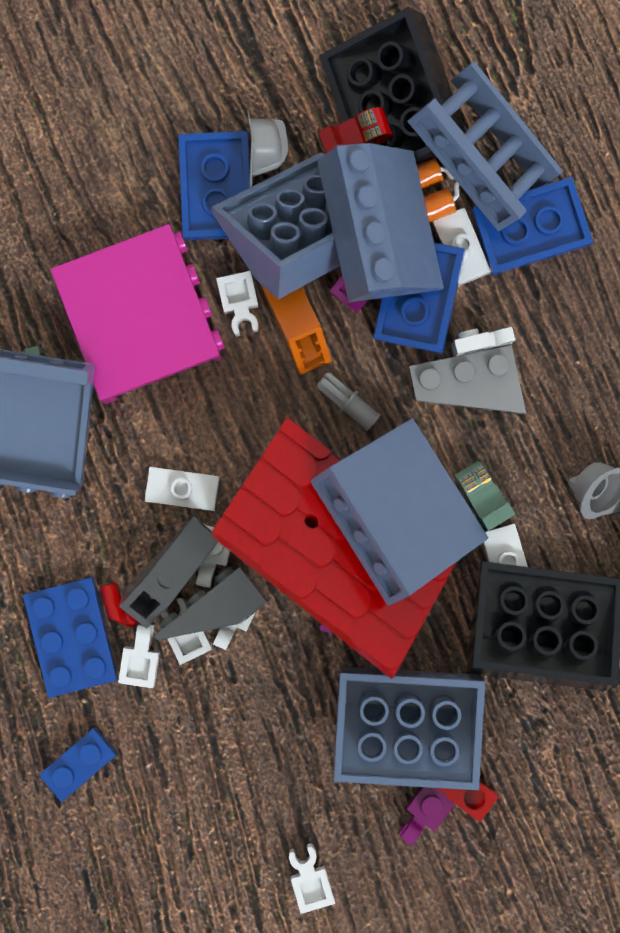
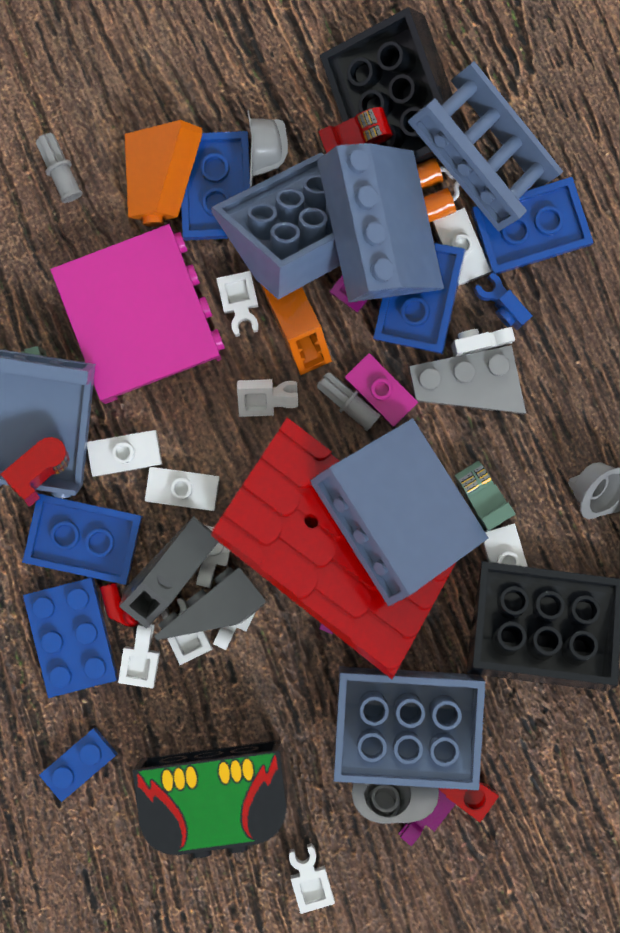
(35, 467): none -> red leg
(58, 168): none -> light grey axle
(82, 539): none -> blue plate
(124, 453): none -> white plate
(159, 170): none -> orange slope
(211, 798): none -> brick
(260, 397): none -> white plate
(381, 390): none -> dark pink plate
(394, 803): none -> light grey piece
(509, 308): none -> blue plate

